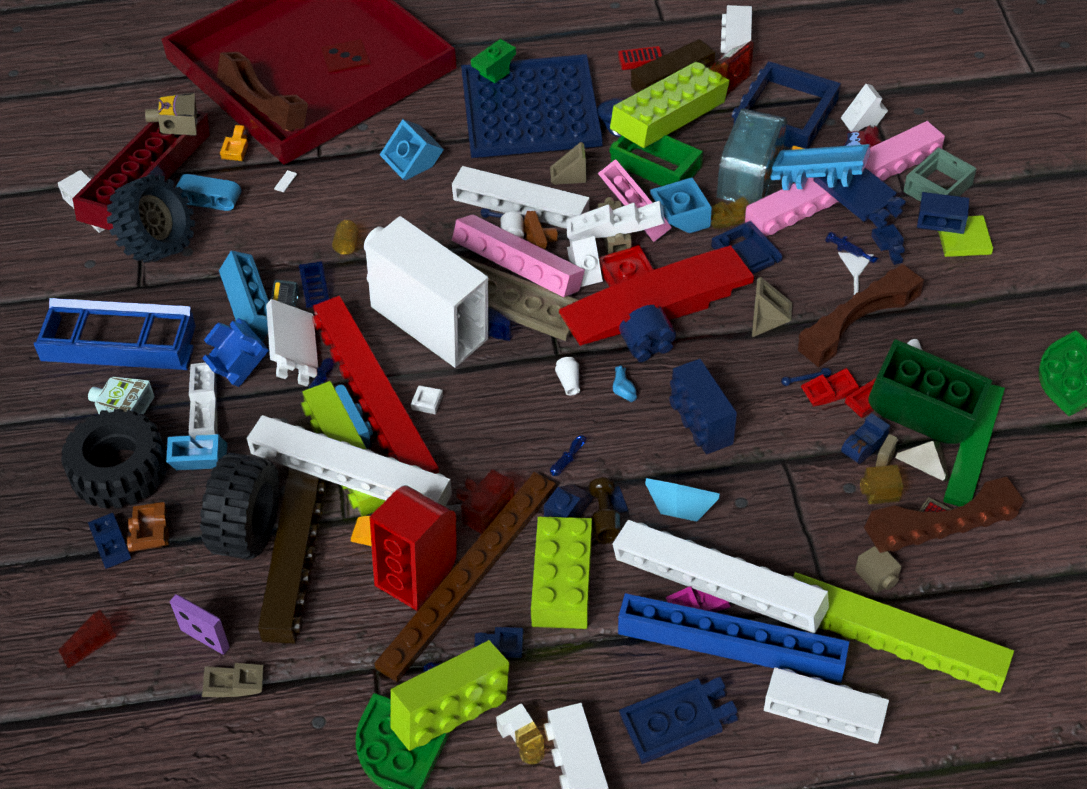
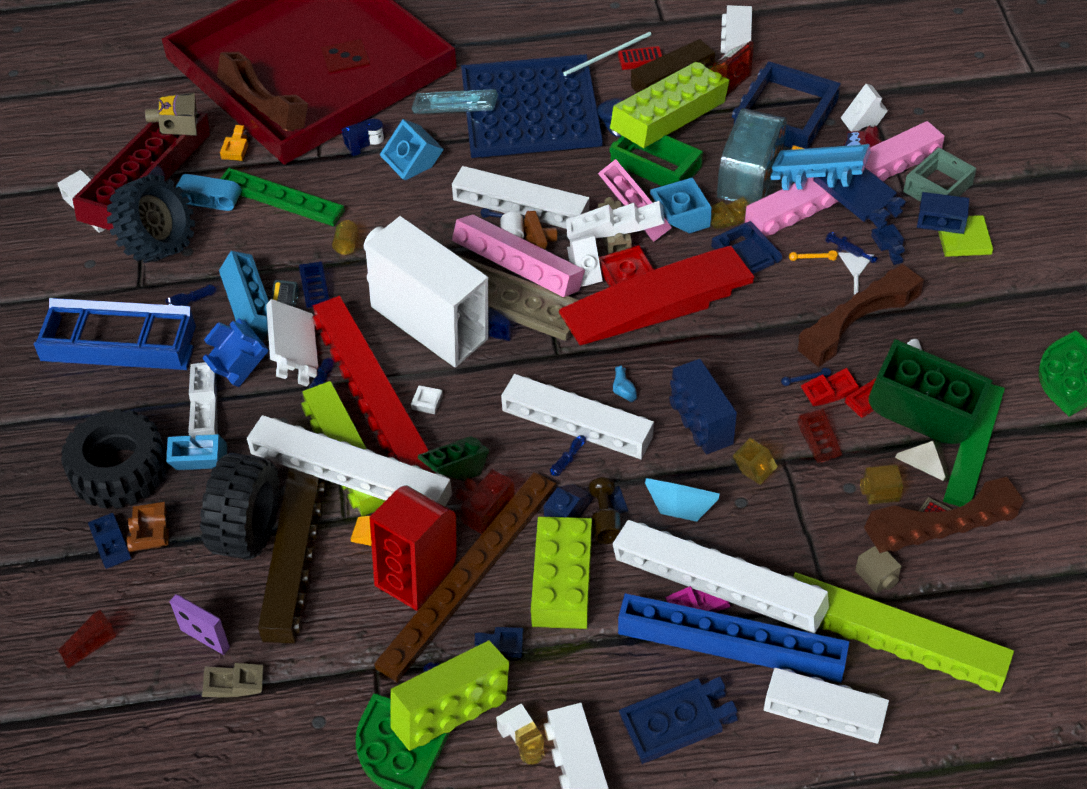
(122, 394): light aqua torso -> none
(184, 299): none -> clear blue piece
(285, 181): white piece -> none
(285, 197): none -> green tile
(356, 415): dark azure hinge -> none
(362, 135): none -> clear blue leg
(454, 101): none -> clear light blue tile
(458, 459): none -> dark green slope
(494, 61): green brick -> none
(568, 373): white cone -> none
(570, 167): dark tan slope -> none
(577, 416): none -> white brick
(607, 54): none -> light aqua axle
(647, 332): dark blue brick -> none
(755, 461): none -> clear yellow brick
(770, 308): dark tan slope -> none
(813, 417): none -> clear red slope
(832, 255): none -> light orange hinge
(866, 439): dark blue leg -> none
(887, 451): dark tan tile -> none

